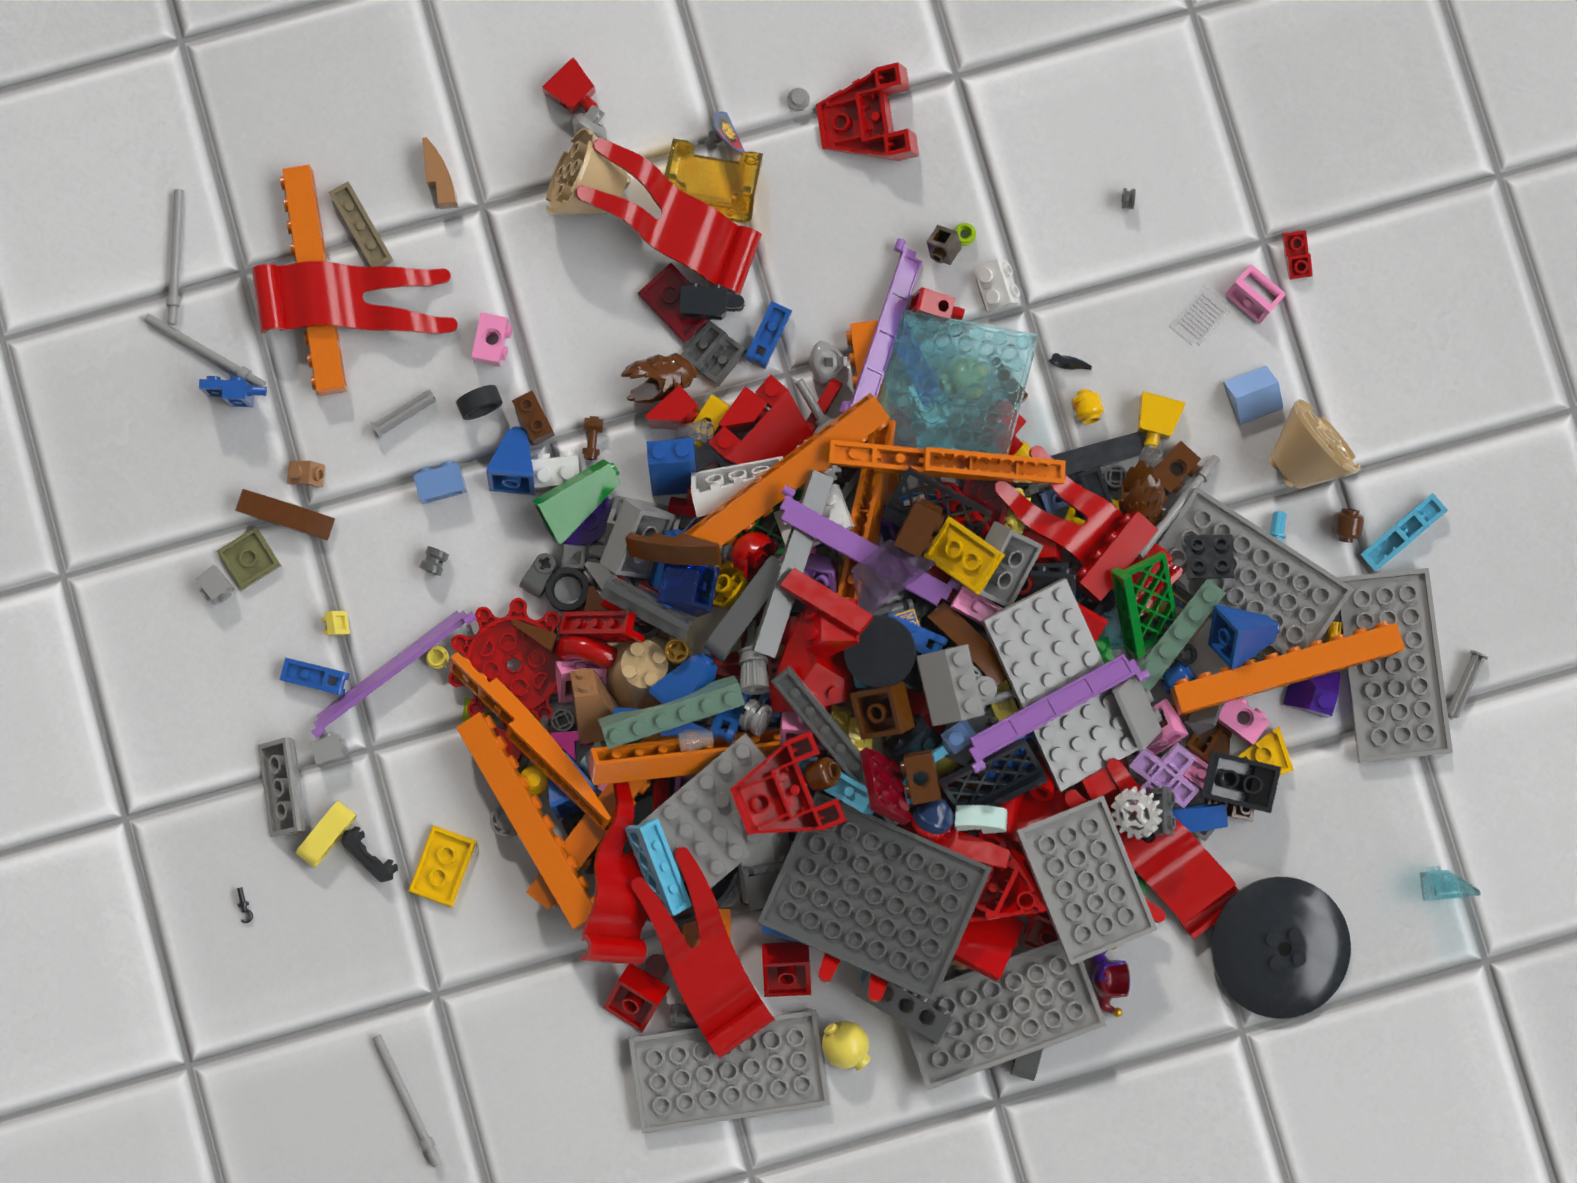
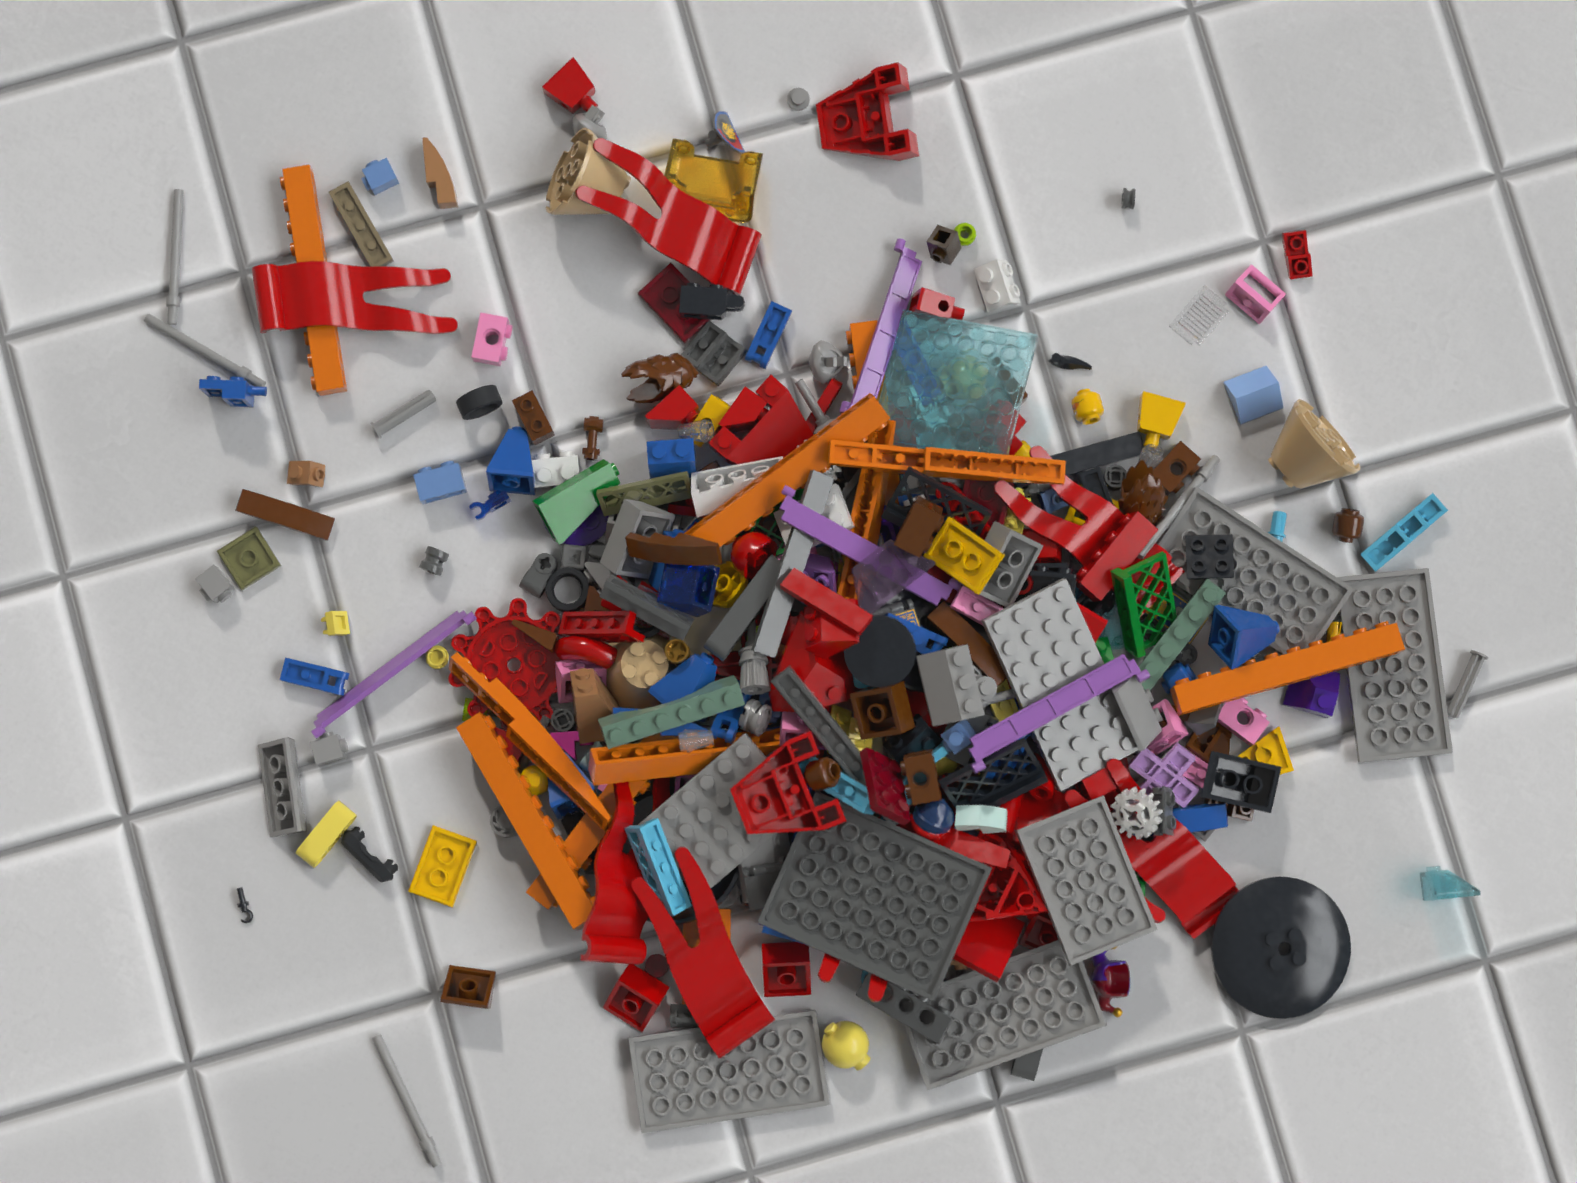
(379, 176): none -> medium blue brick
(468, 987): none -> reddish brown slope
(496, 500): none -> clear blue plate
(650, 491): none -> olive fence

